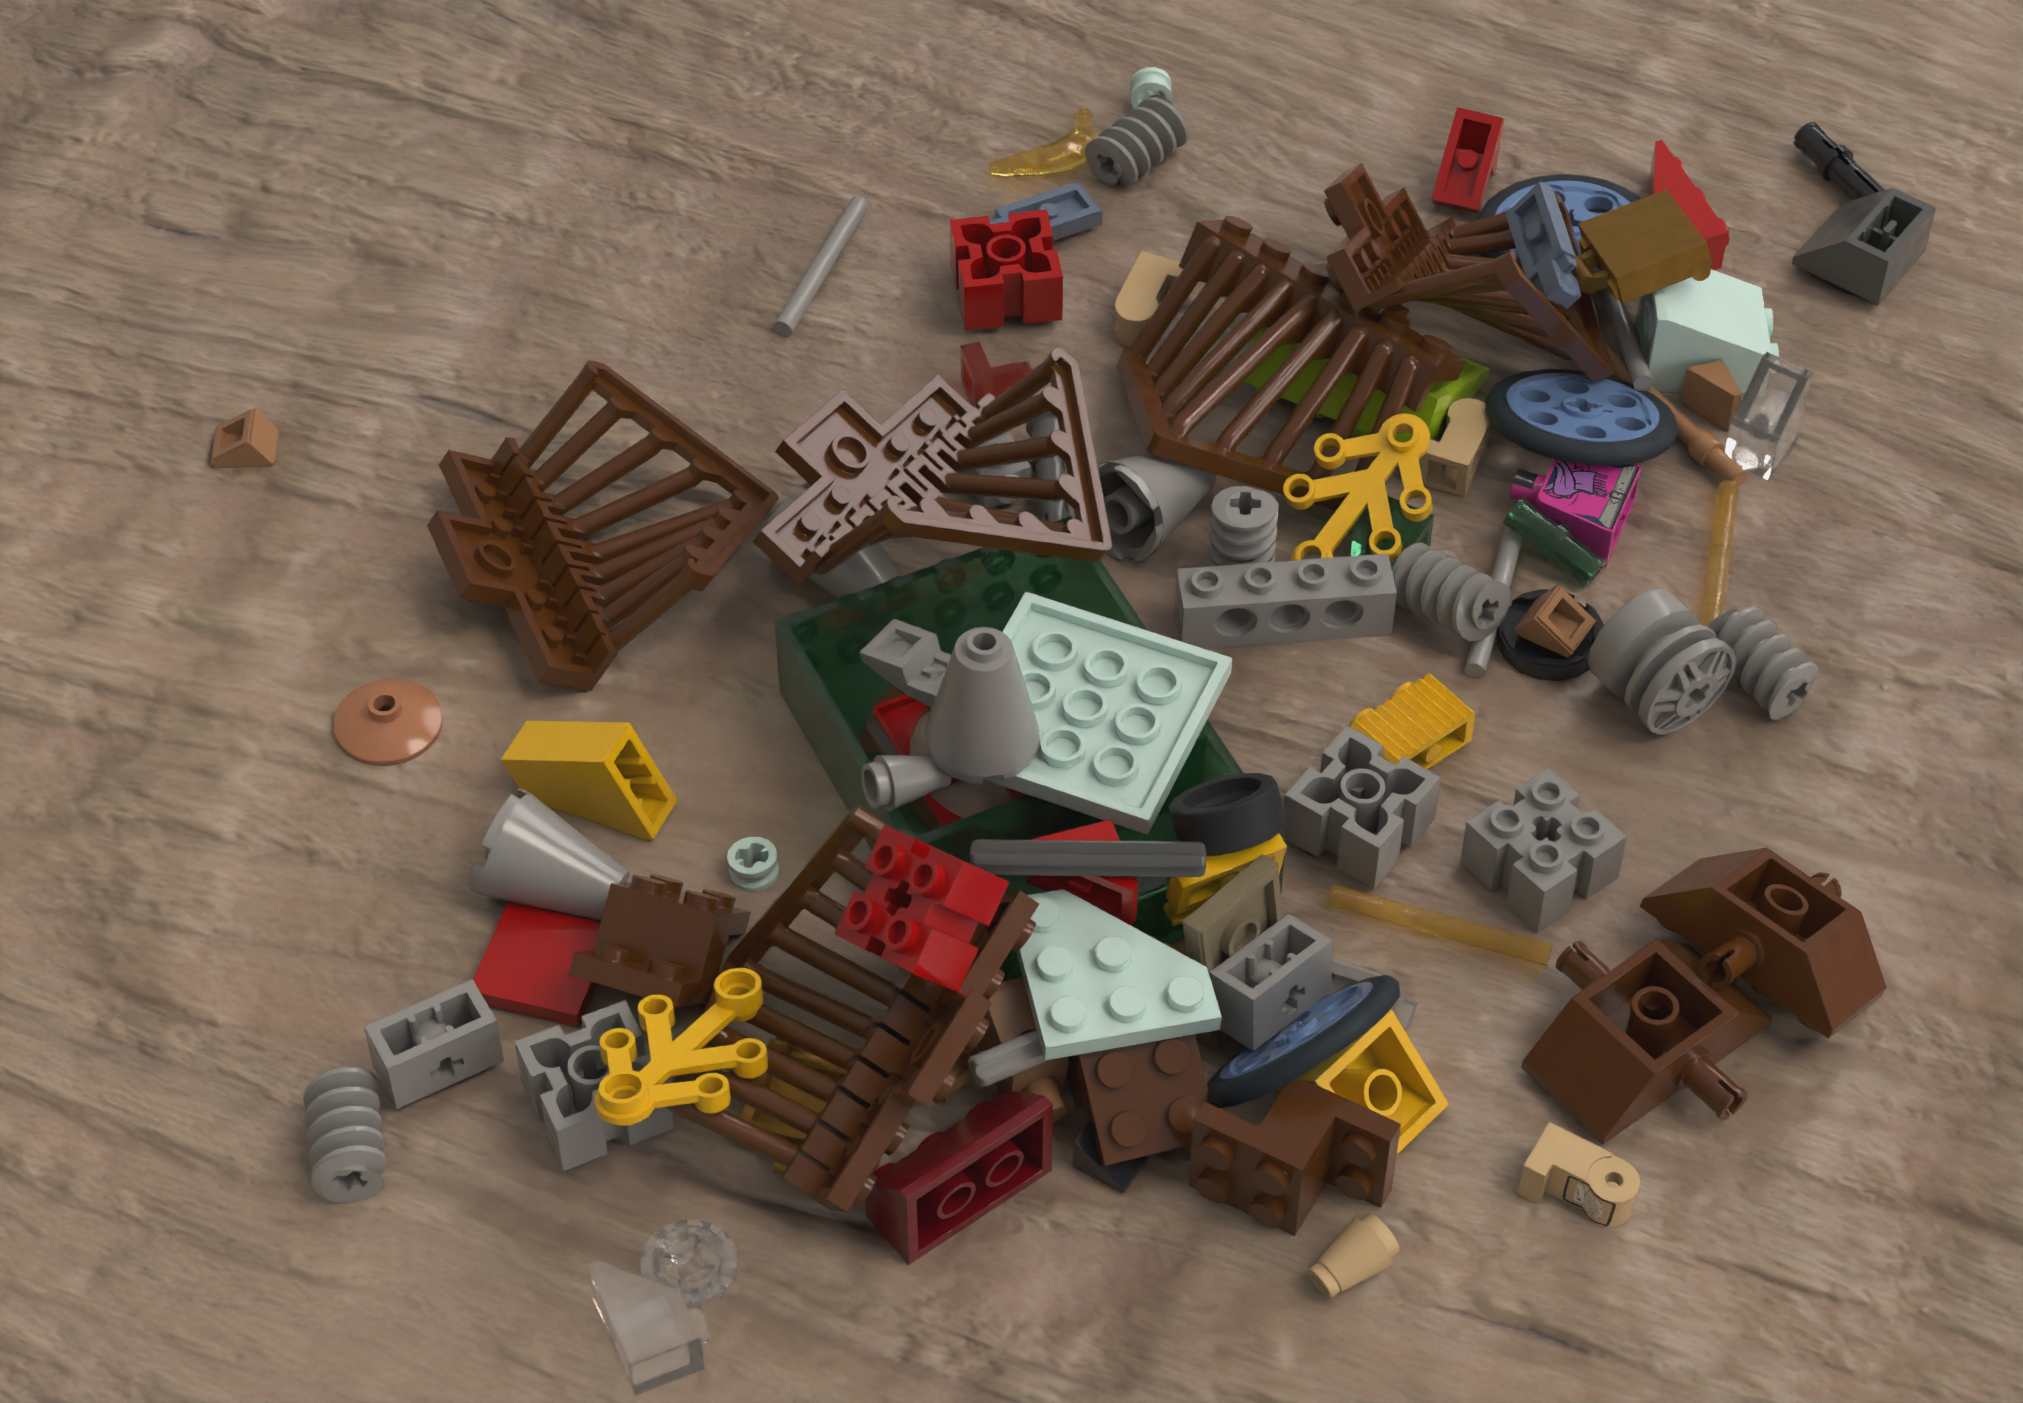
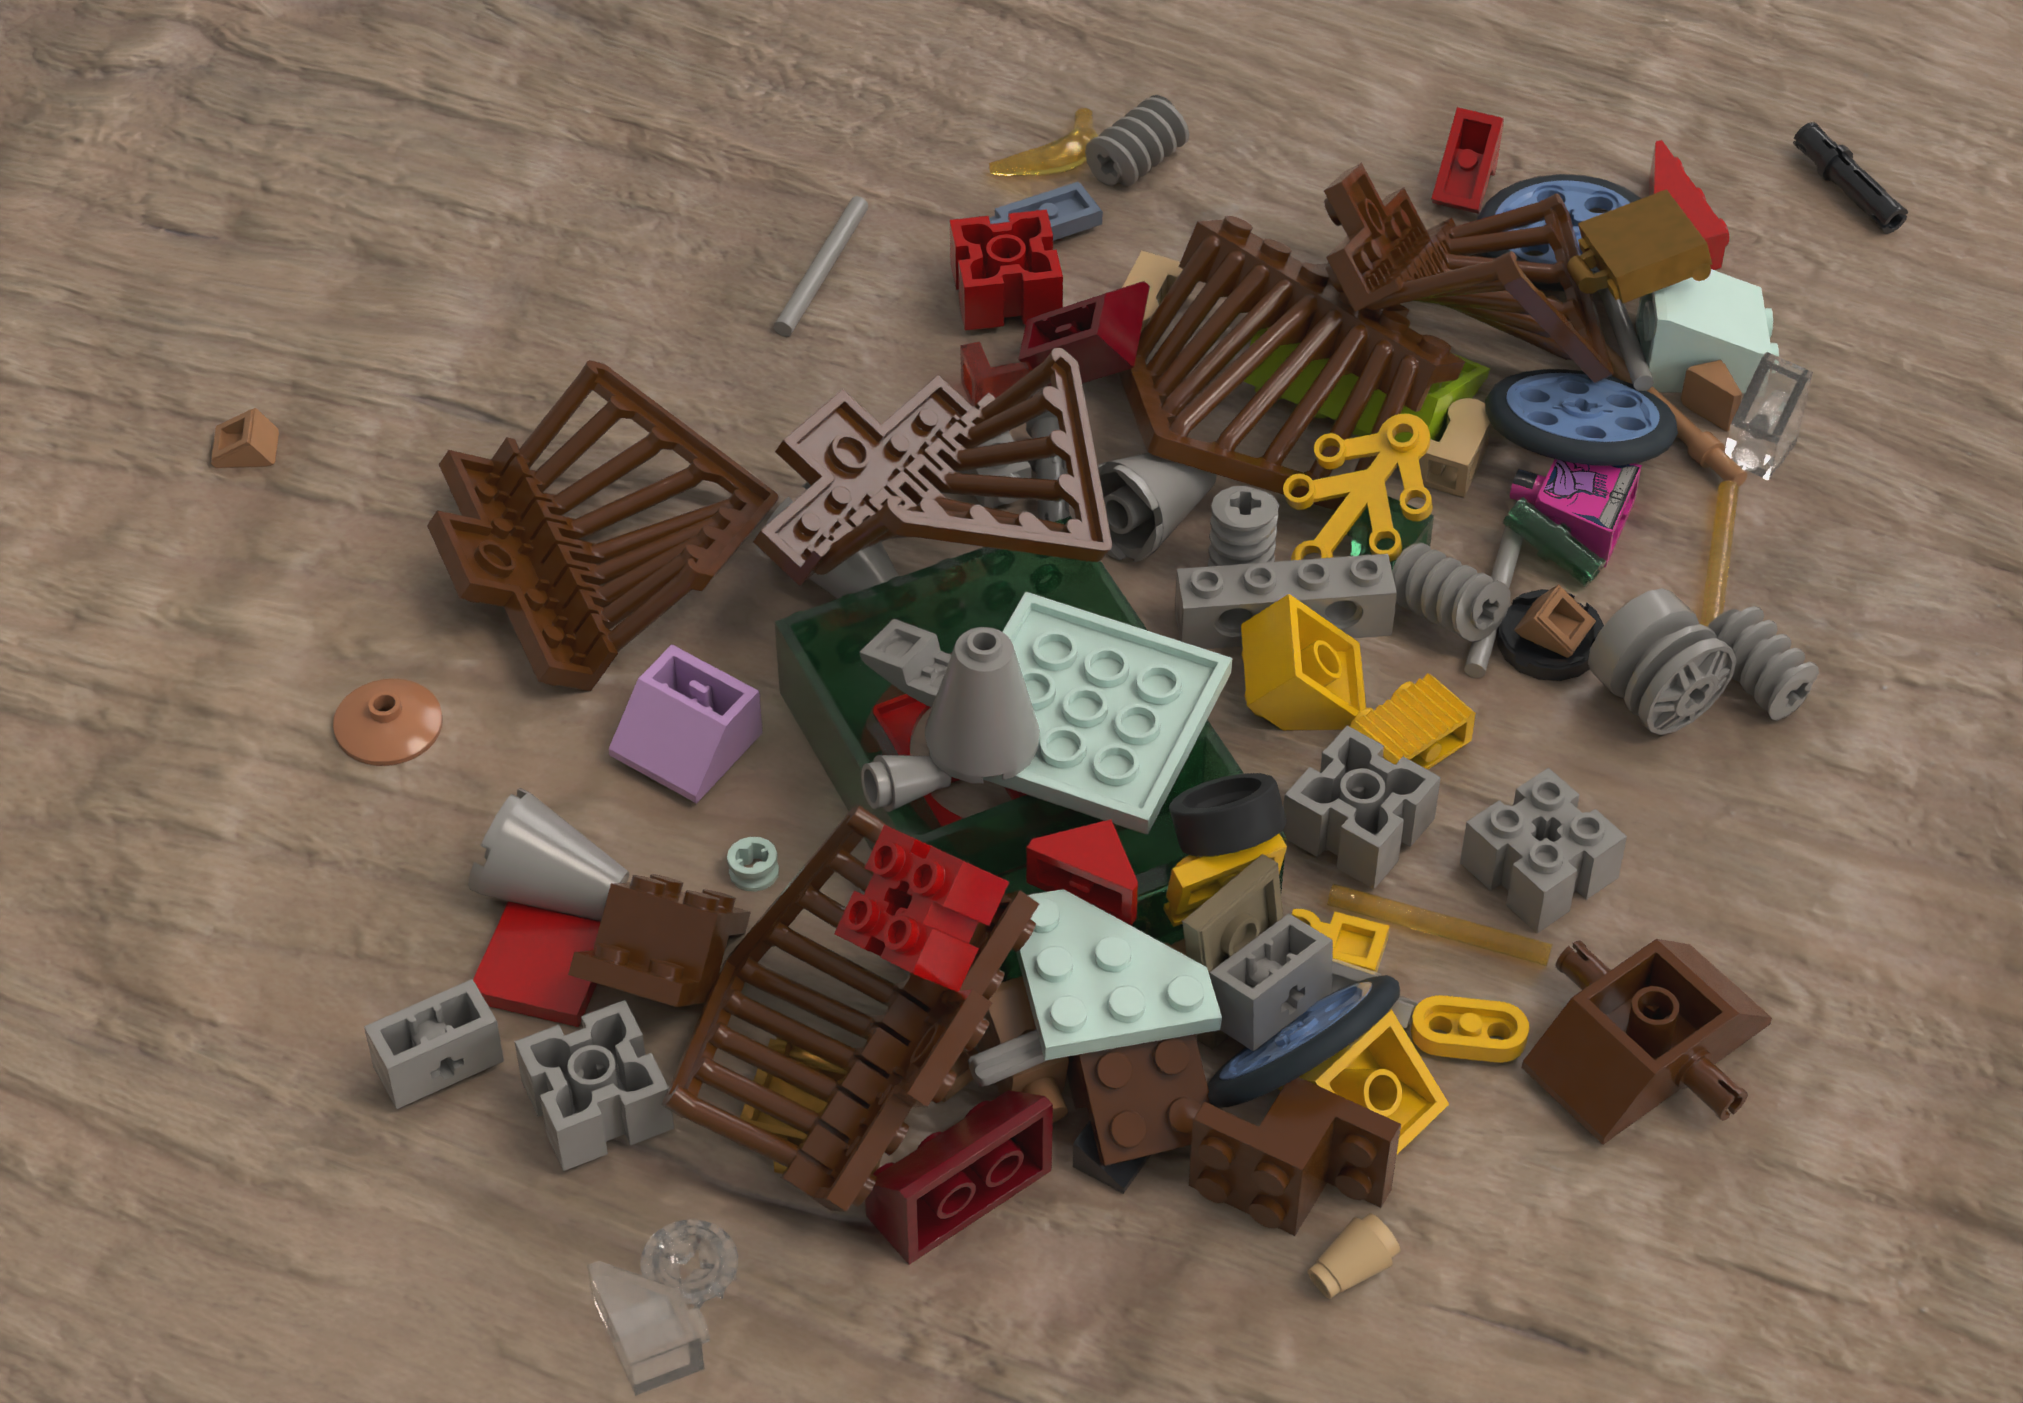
(345, 1135): light grey piece -> none
(592, 773): yellow slope -> none
(631, 1095): yellow plant -> none
(686, 723): none -> lavender slope
(1089, 858): dark grey axle -> none
(1096, 332): none -> dark red slope
(1152, 79): light aqua bush -> none
(1301, 668): none -> yellow slope
(1354, 938): none -> yellow plate
(1469, 1028): none -> yellow plate
(1544, 244): sand blue hinge -> none
(1580, 1176): tan leg -> none
(1776, 932): reddish brown slope -> none
(1869, 243): dark grey slope -> none

